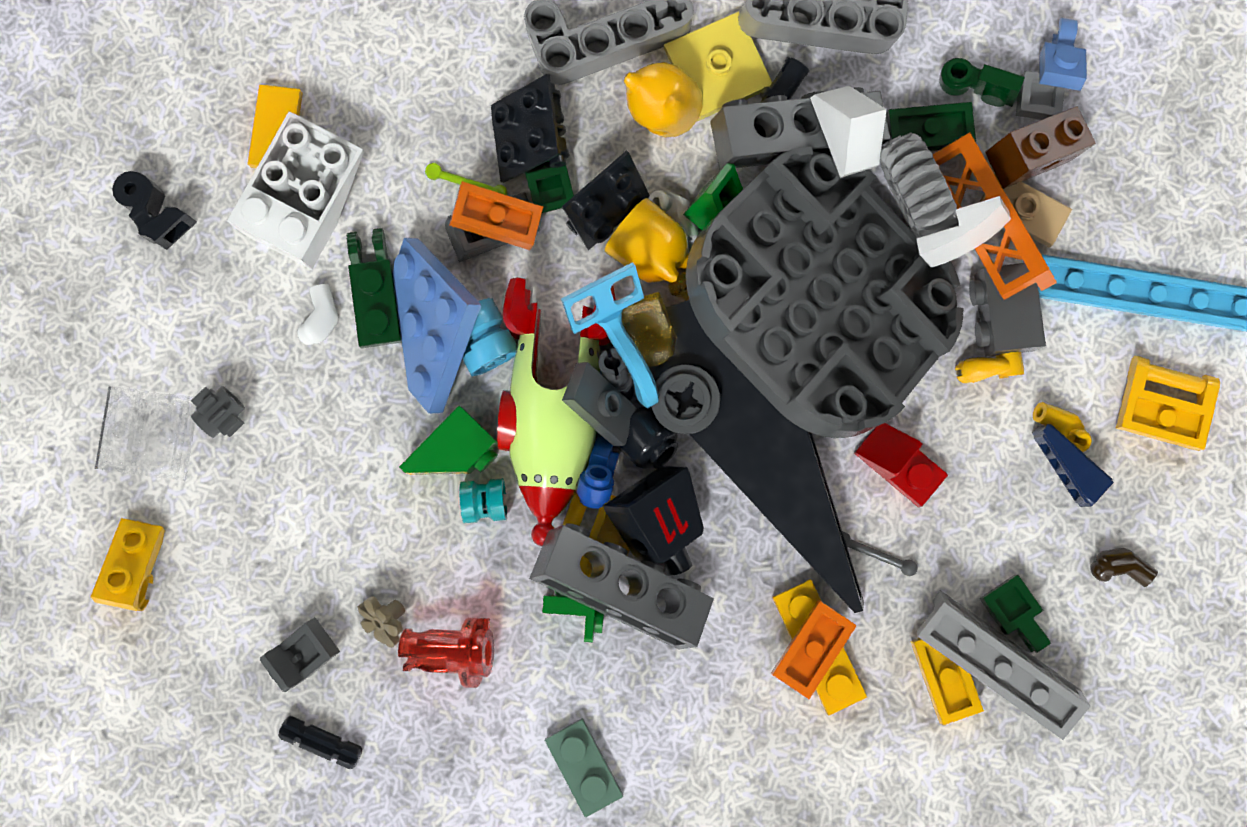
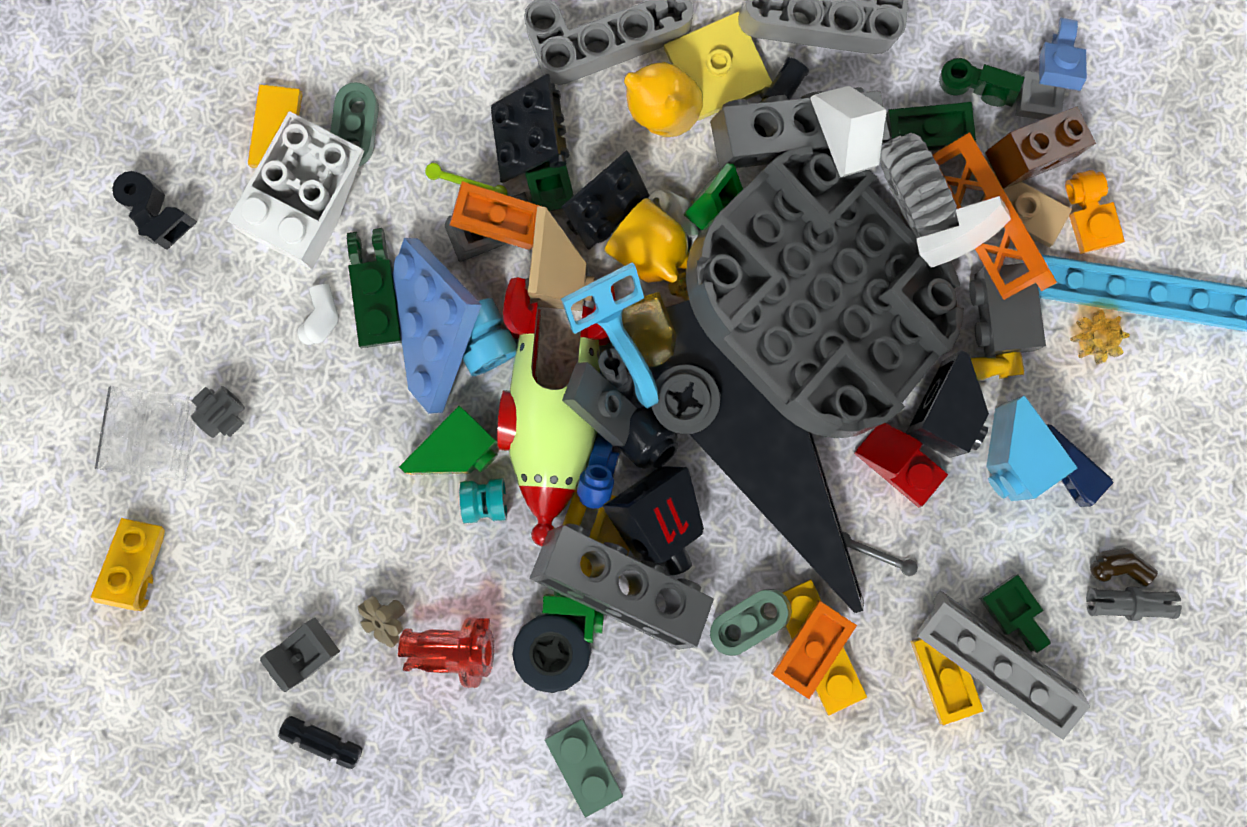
(356, 126): none -> sand green plate
(543, 663): none -> black wheel
(555, 265): none -> tan slope
(752, 622): none -> sand green plate
(952, 409): none -> black slope
(1024, 453): none -> medium azure slope
(1065, 422): yellow arm -> none
(1095, 224): none -> light orange plate
(1096, 347): none -> clear yellow gear
(1133, 603): none -> dark grey pin
(1165, 416): yellow plate -> none

